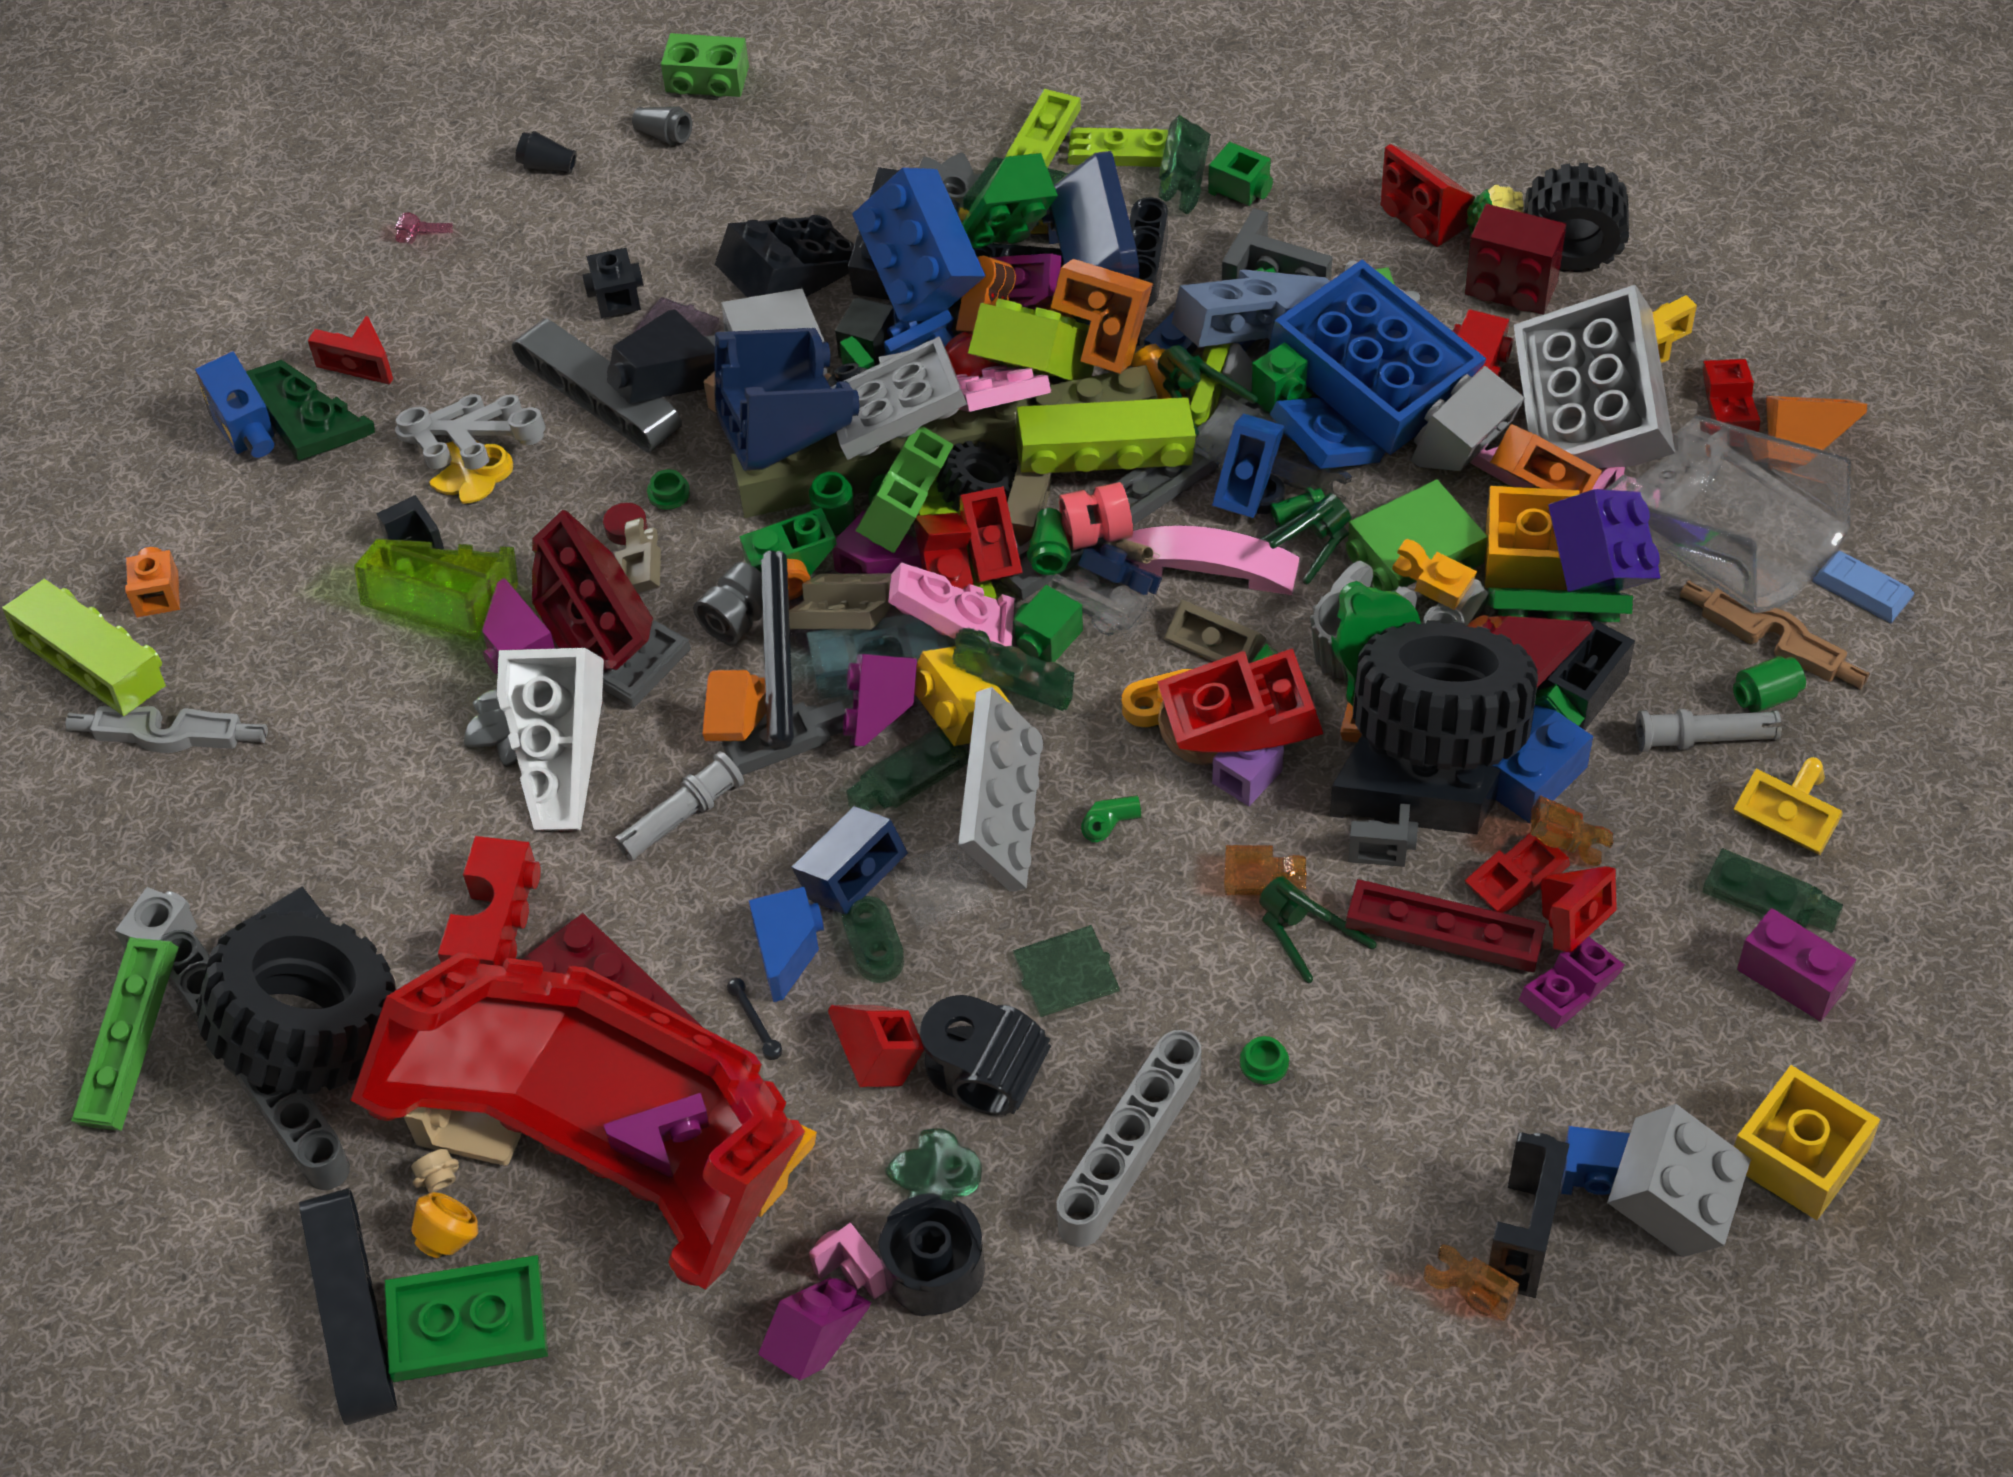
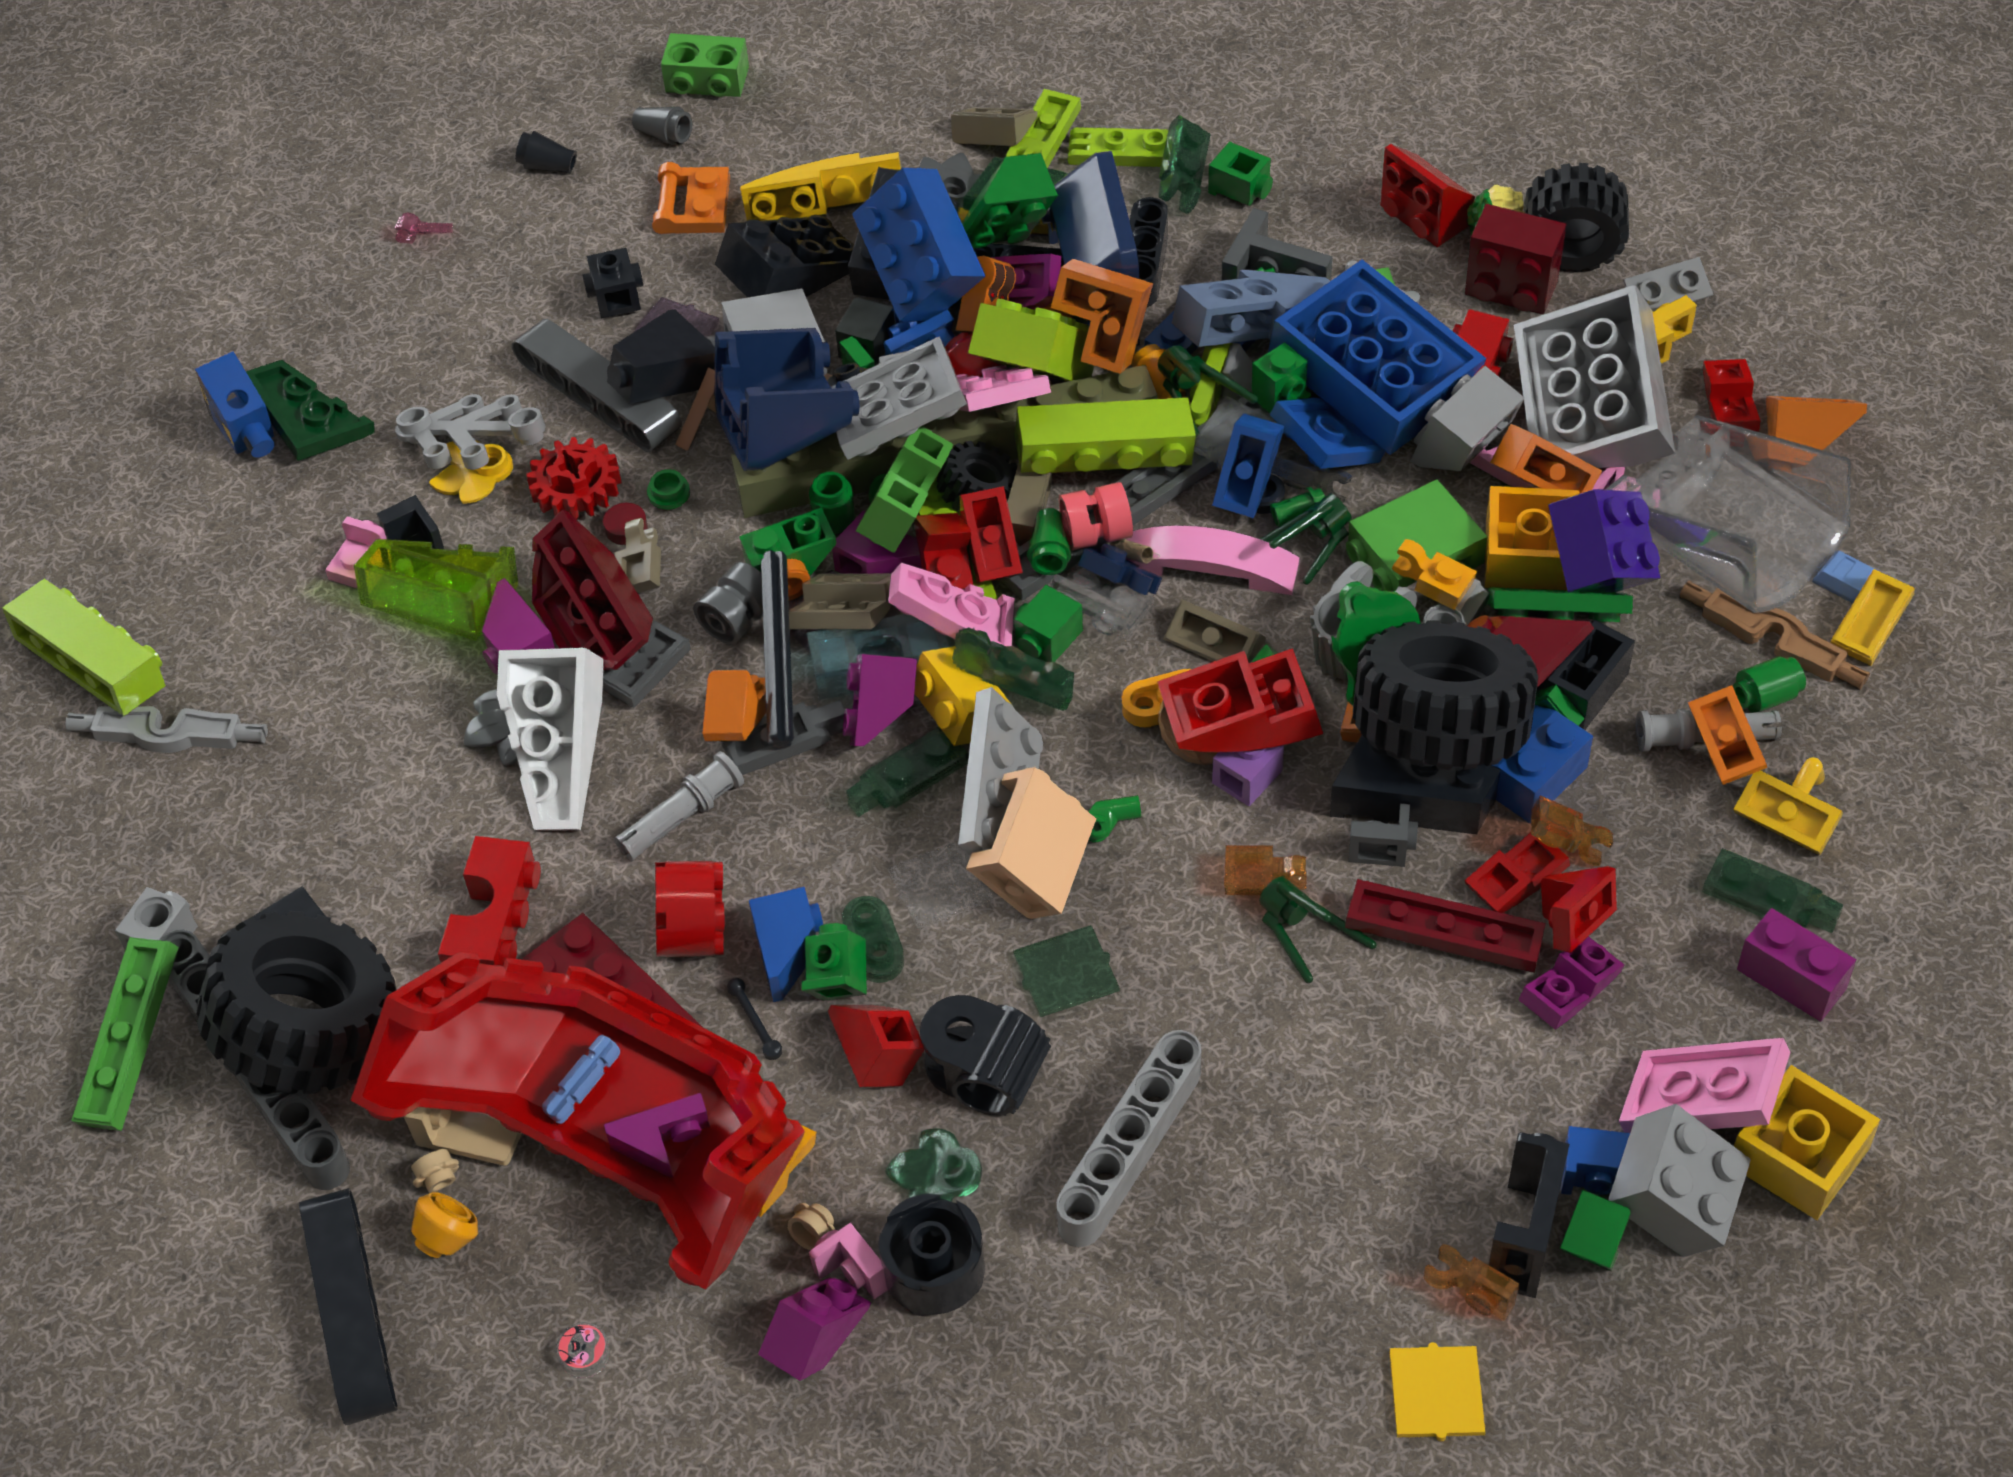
(150, 573): orange brick -> none
(355, 355): red slope -> none
(359, 538): none -> bright pink bracket
(465, 1318): green plate -> none
(574, 477): none -> red gear
(581, 1079): none -> medium blue axle
(583, 1350): none -> tile
(689, 908): none -> red brick
(697, 411): none -> nougat piece
(704, 203): none -> orange plate
(810, 1224): none -> tan plate
(814, 186): none -> yellow slope
(838, 973): none -> green brick
(850, 859): dark blue brick -> none
(991, 125): none -> dark tan slope
(1035, 845): none -> light nougat panel
(1264, 1060): green plate -> none
(1437, 1391): none -> yellow piece
(1596, 1230): none -> green panel
(1672, 283): none -> light grey hinge
(1713, 1082): none -> bright pink plate
(1727, 735): none -> orange slope
(1872, 616): none -> yellow tile

